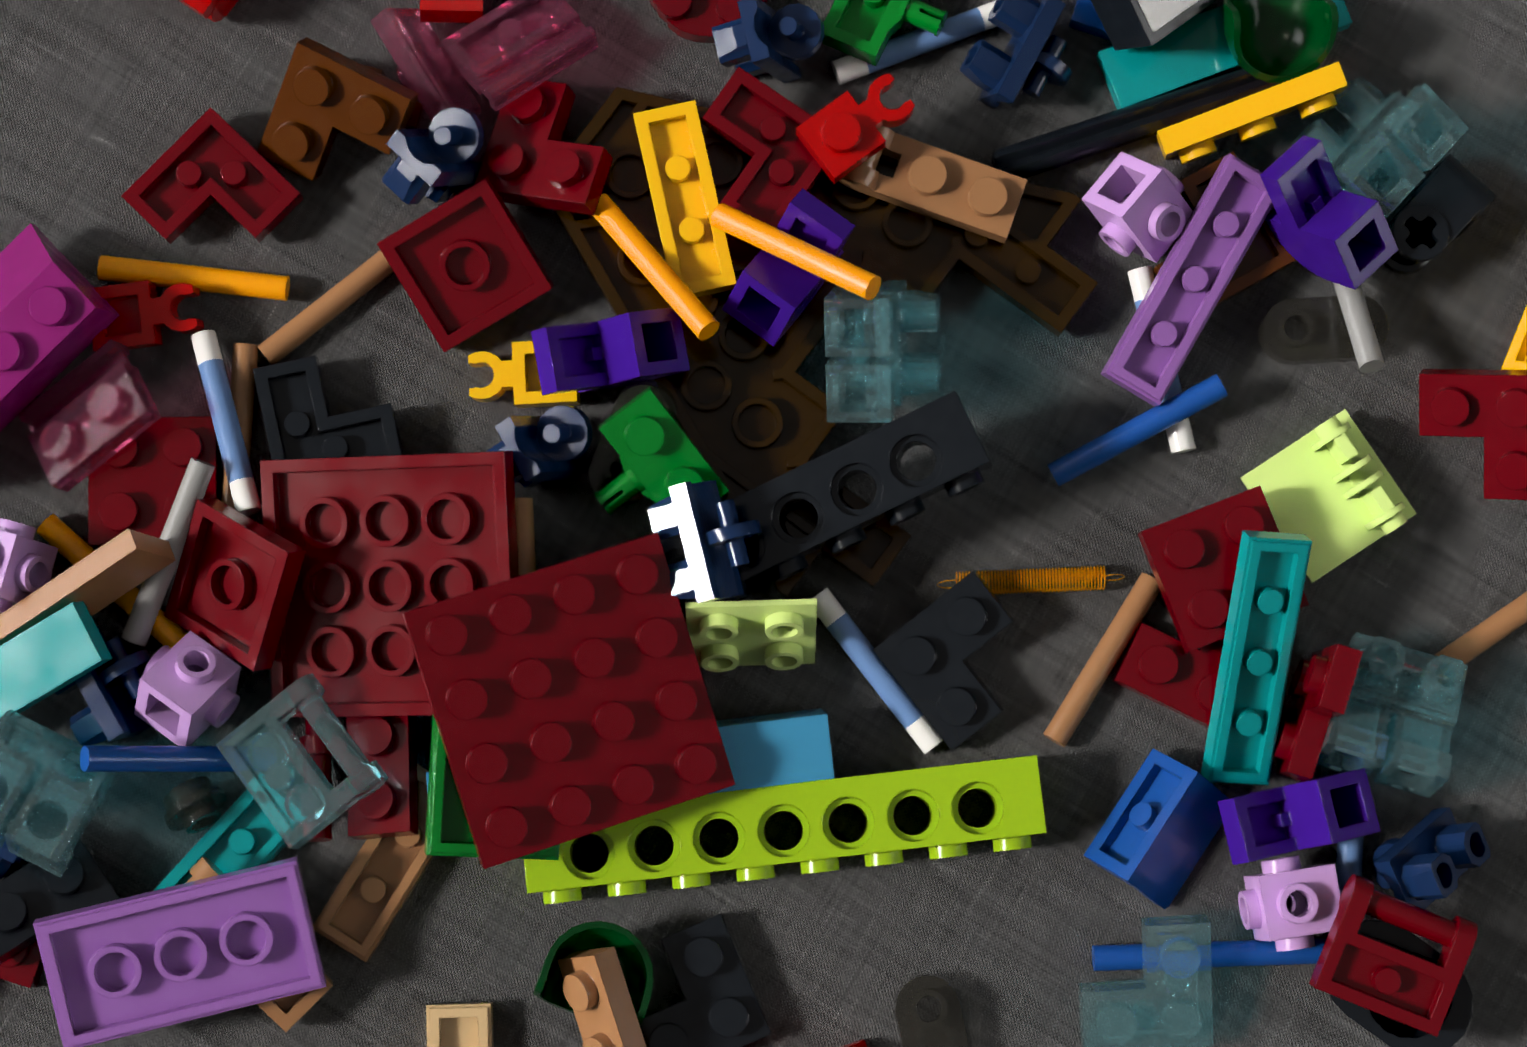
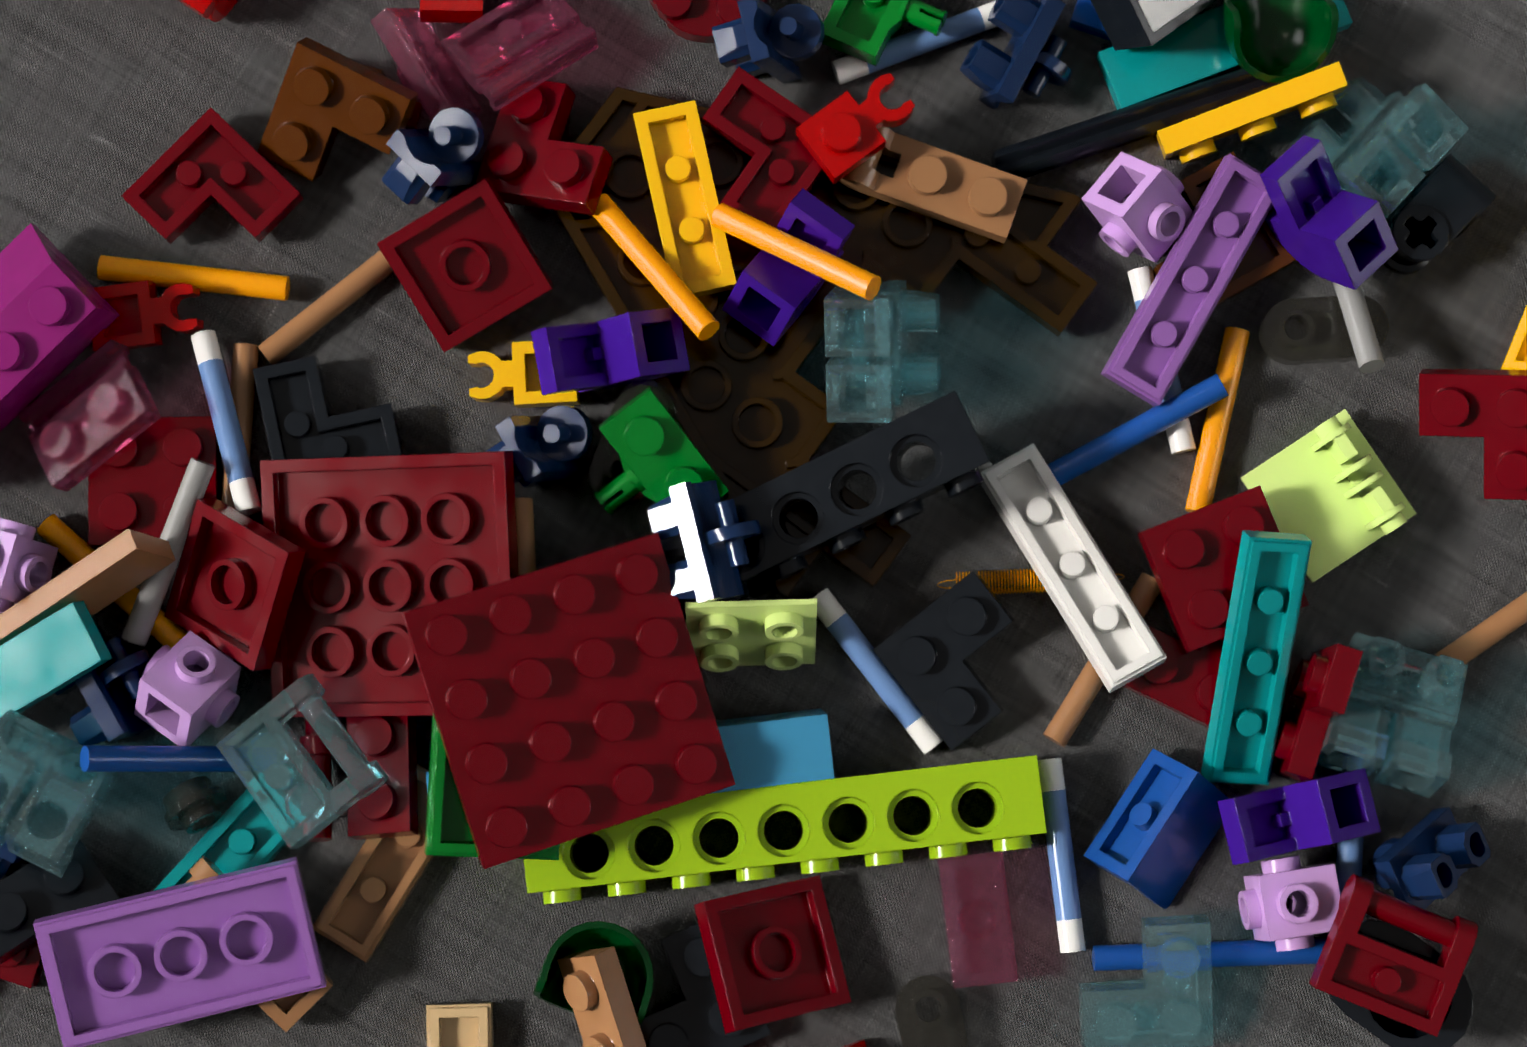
(772, 953): none -> dark red plate
(977, 919): none -> clear pink plate
(1061, 857): none -> medium blue bar
(1072, 568): none -> white tile
(1217, 420): none -> light orange bar

